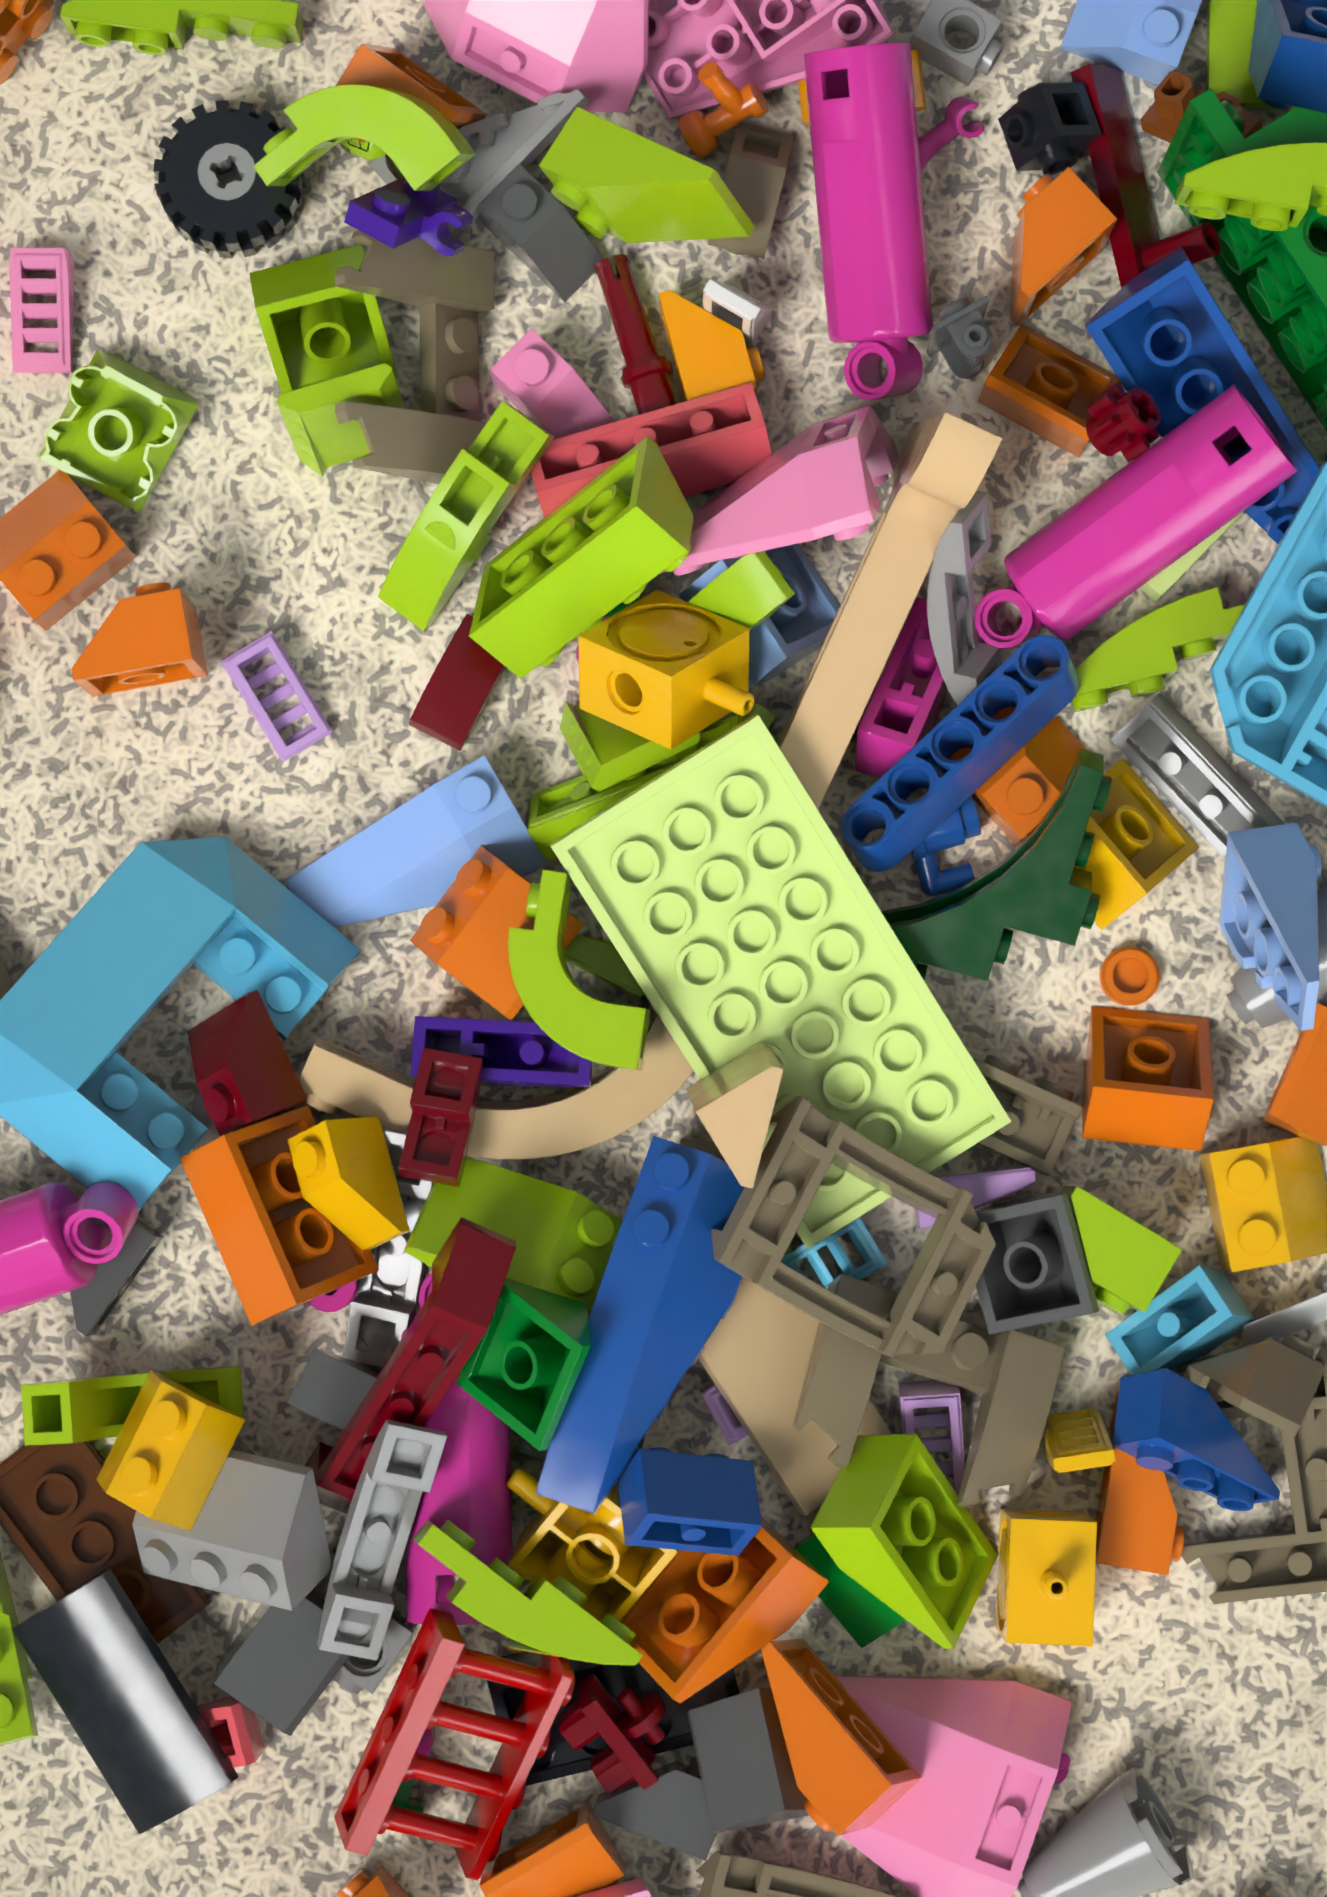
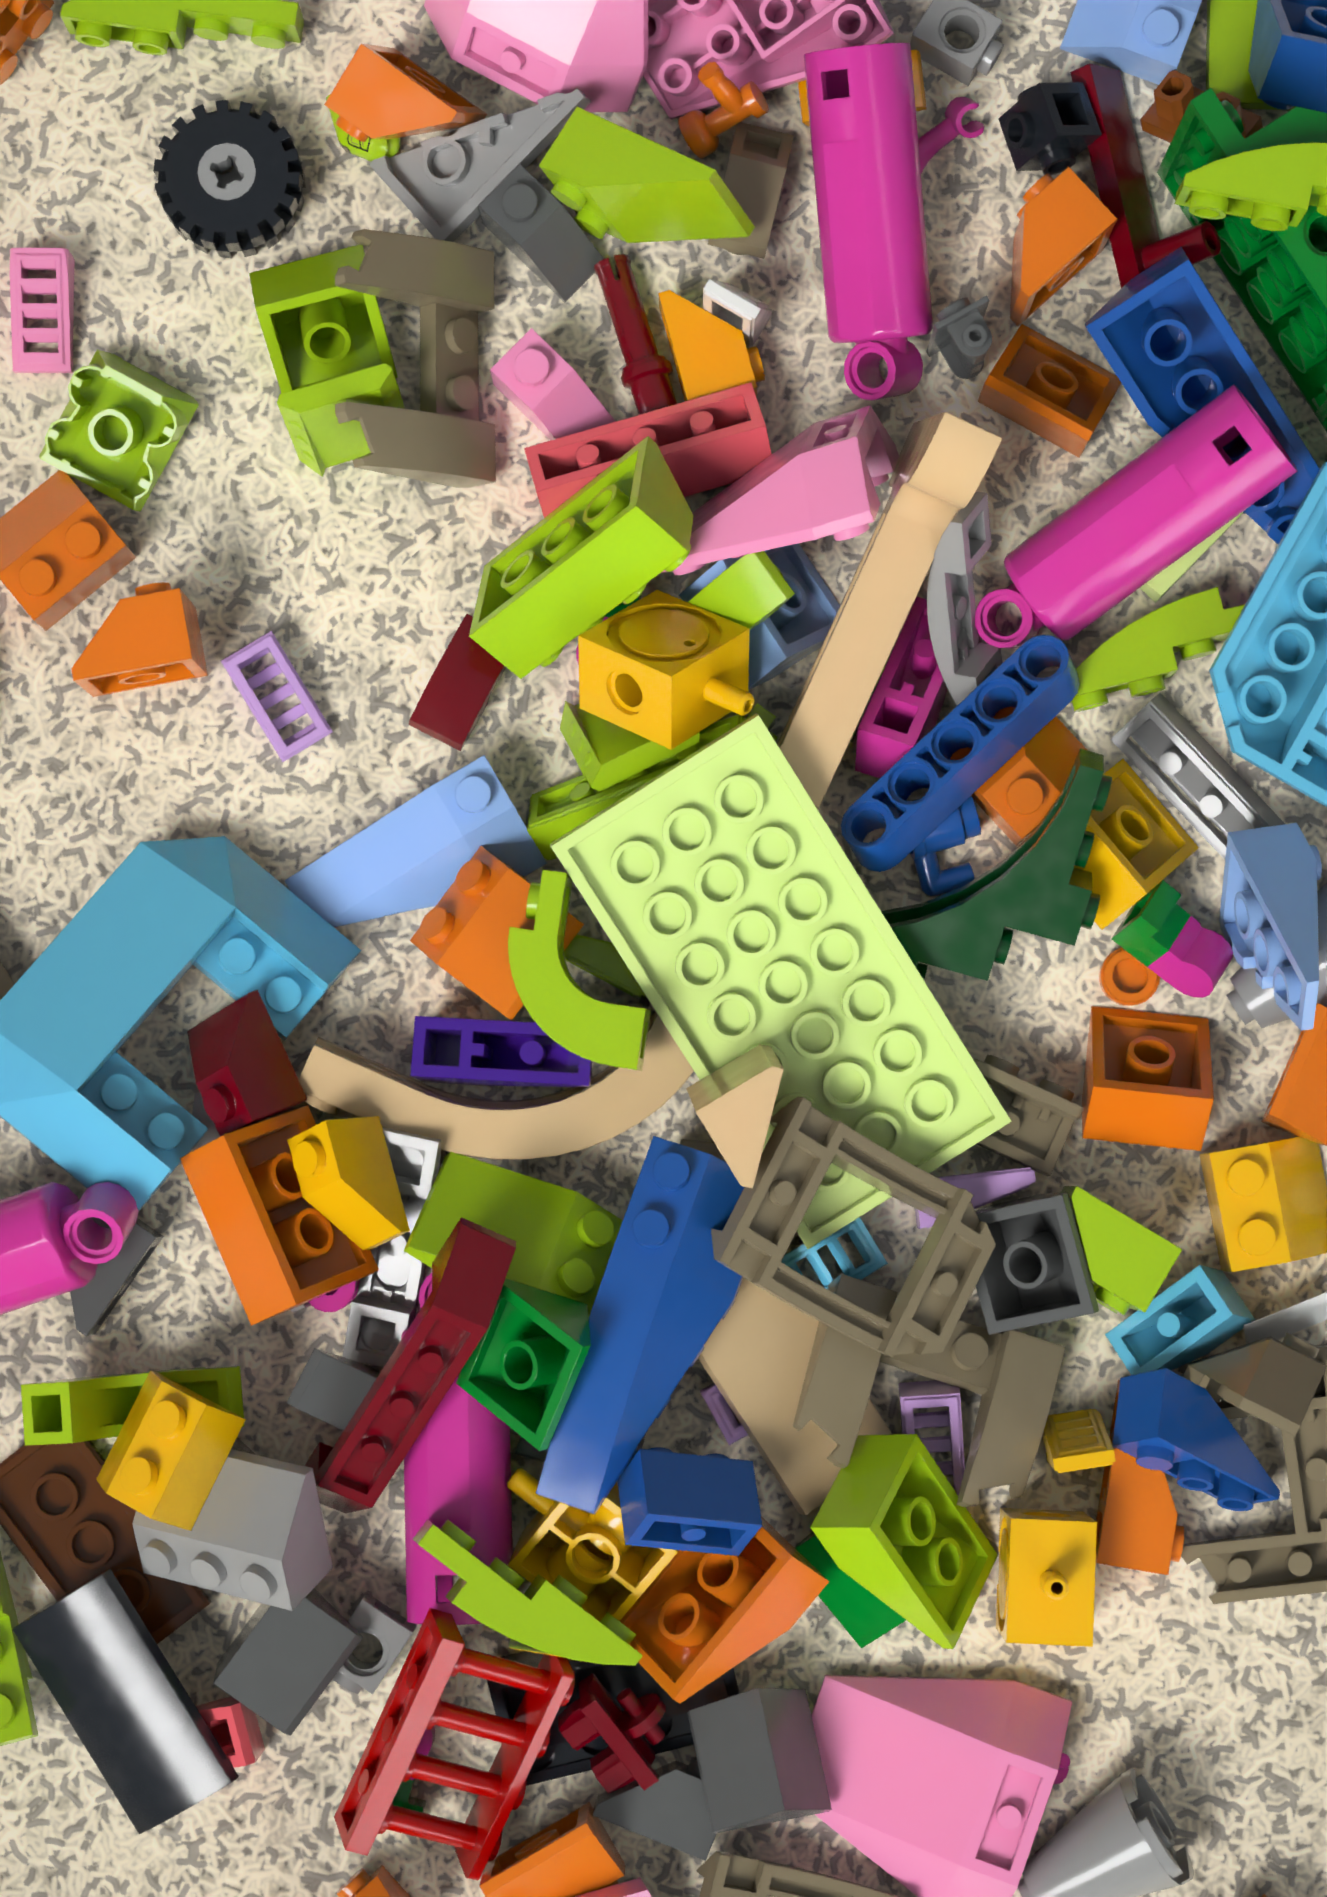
(375, 1538): light grey slope -> none
(400, 214): dark purple plate -> none
(402, 125): lime arch -> none
(441, 1117): dark red slope -> none
(461, 514): lime slope -> none
(833, 1744): orange slope -> none
(1123, 421): dark red gear -> none
(1174, 943): none -> leg

